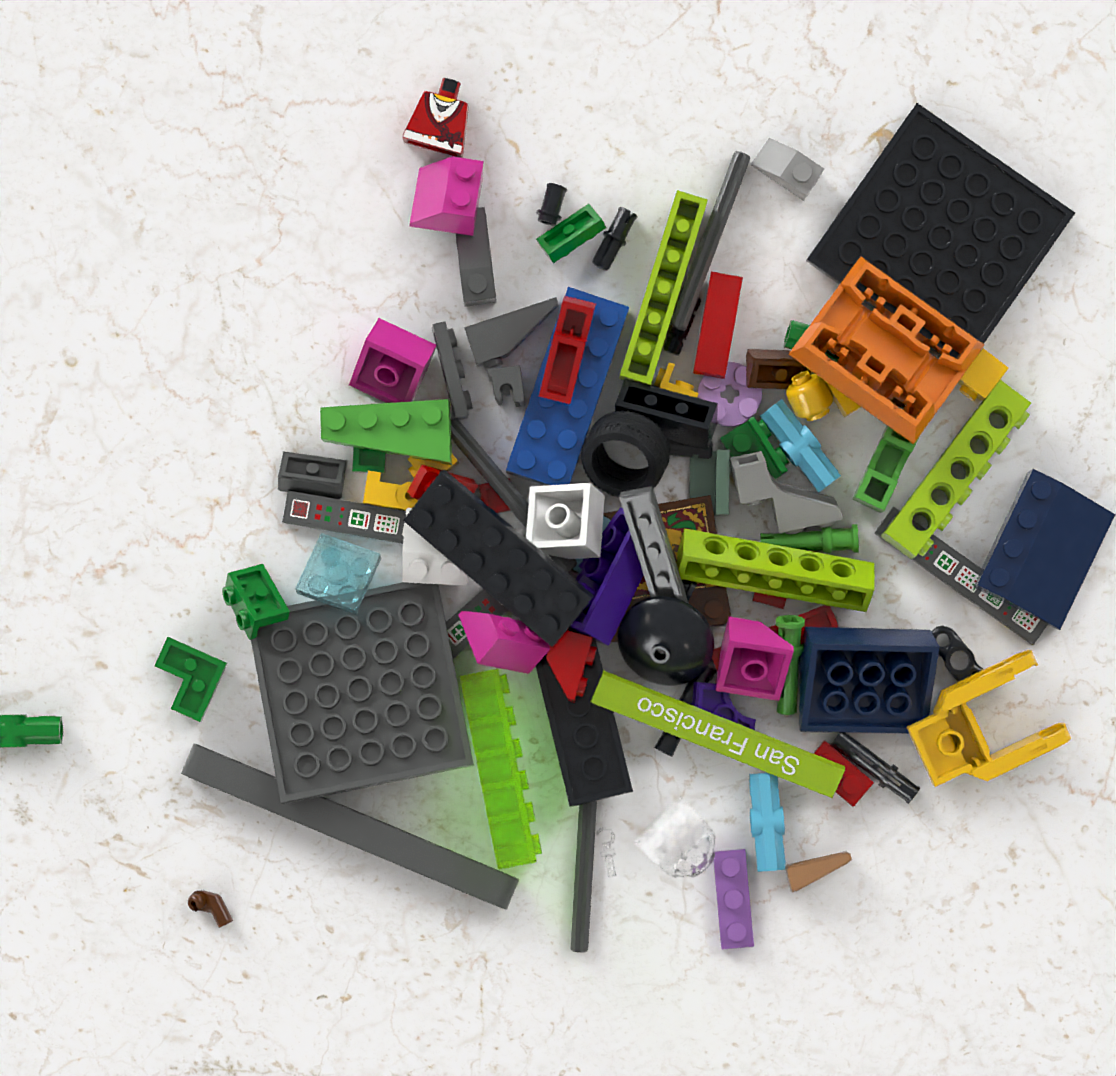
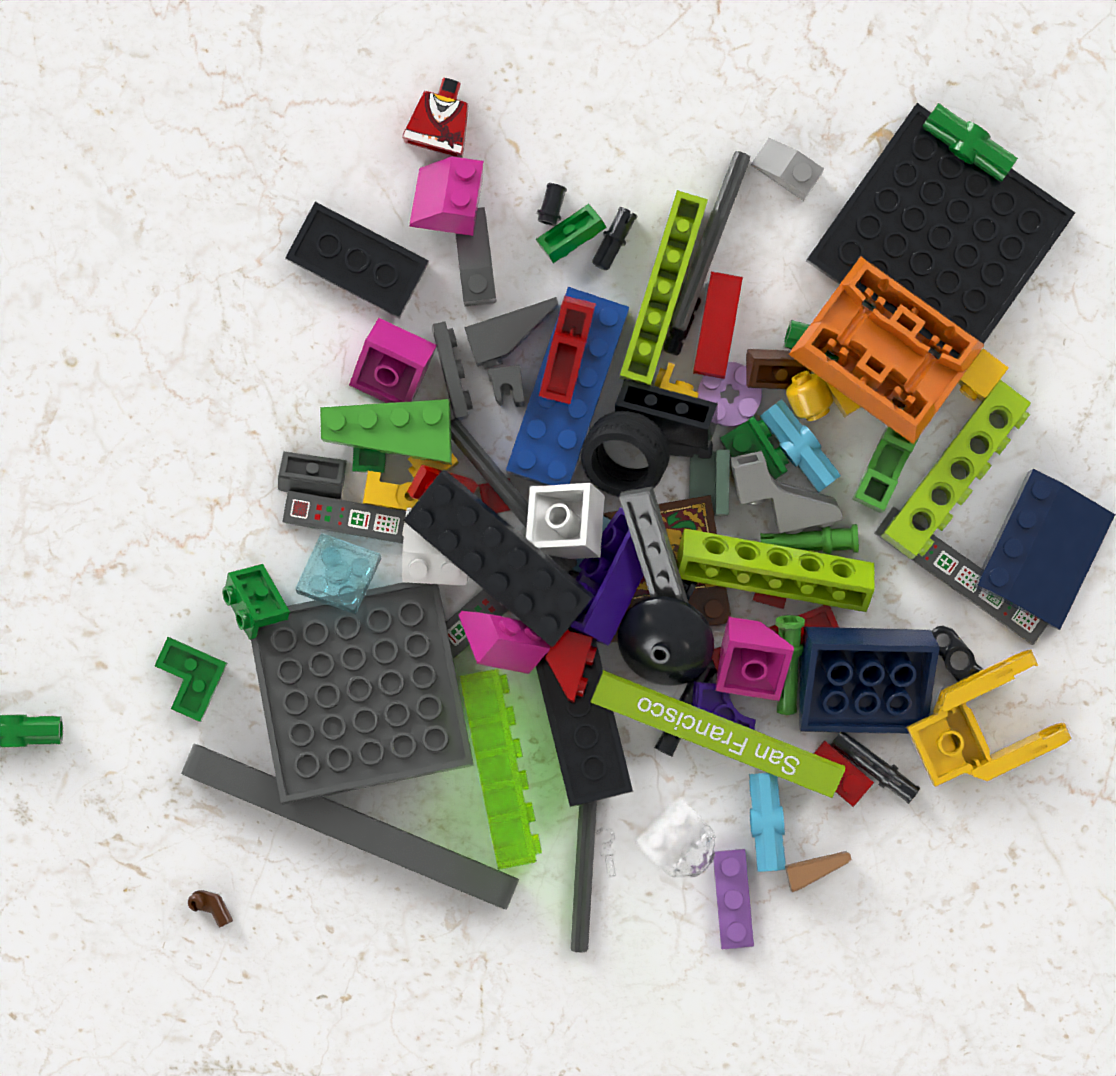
(357, 260): none -> black plate
(969, 142): none -> green piece

